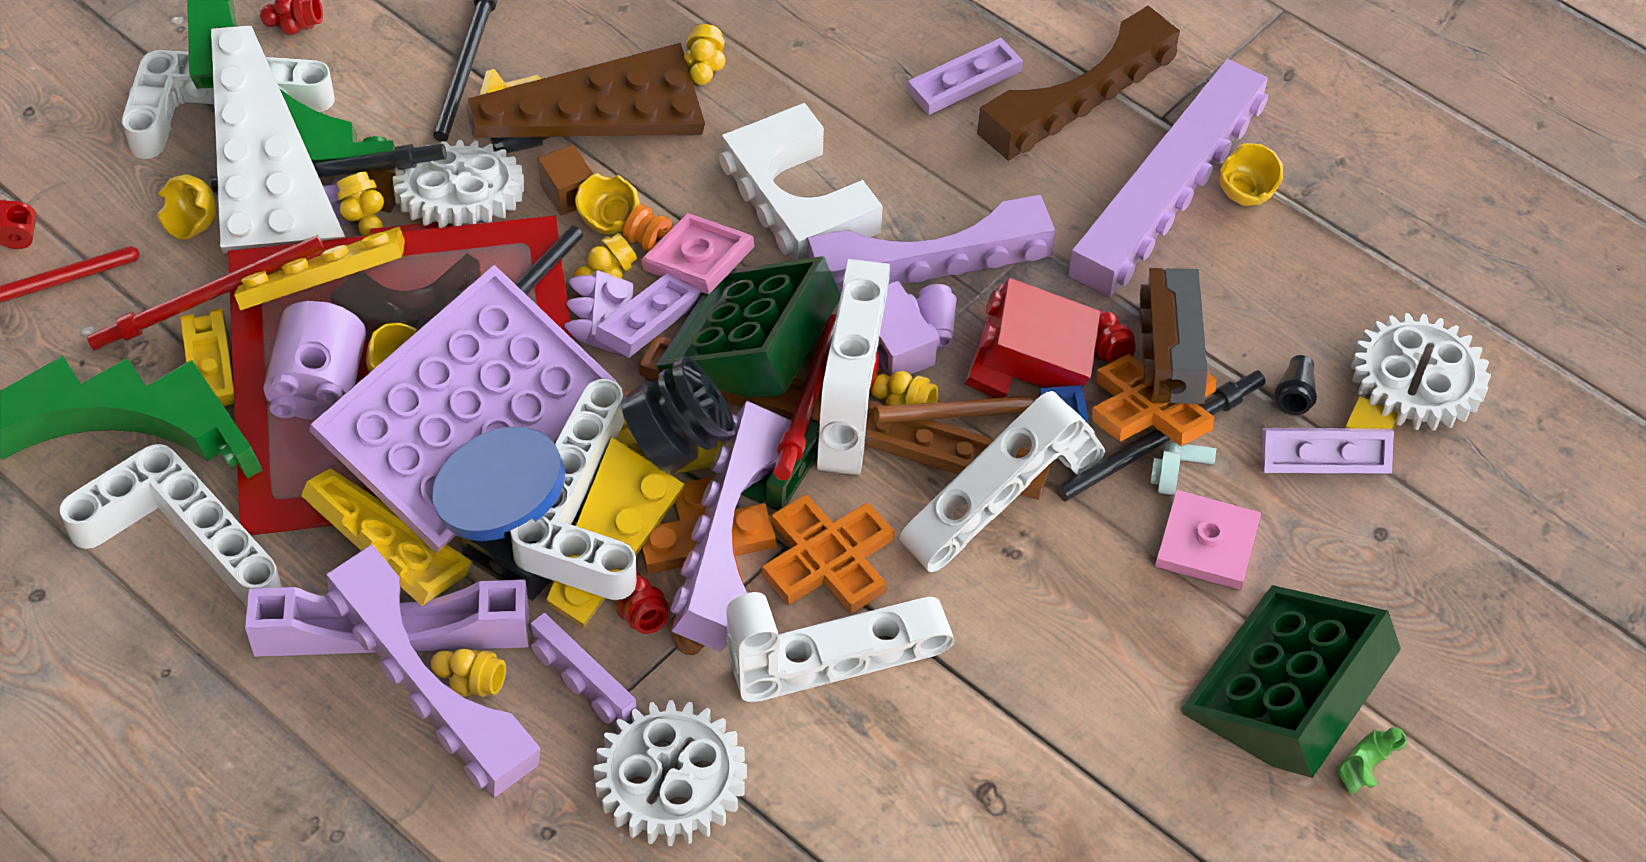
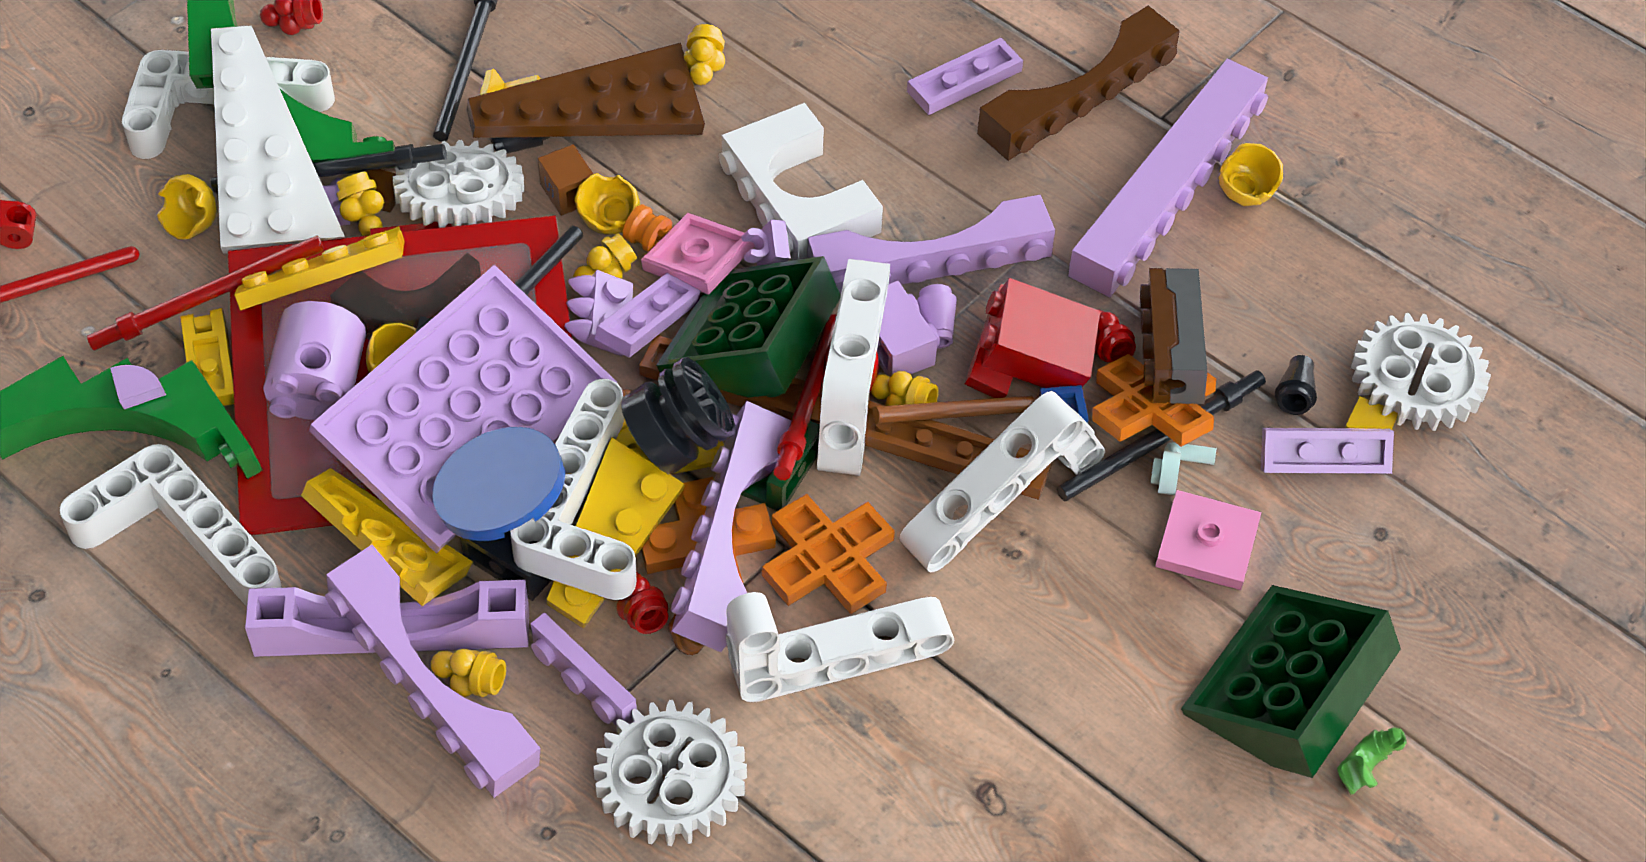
(135, 385): none -> lavender tile
(769, 242): none -> lavender tile

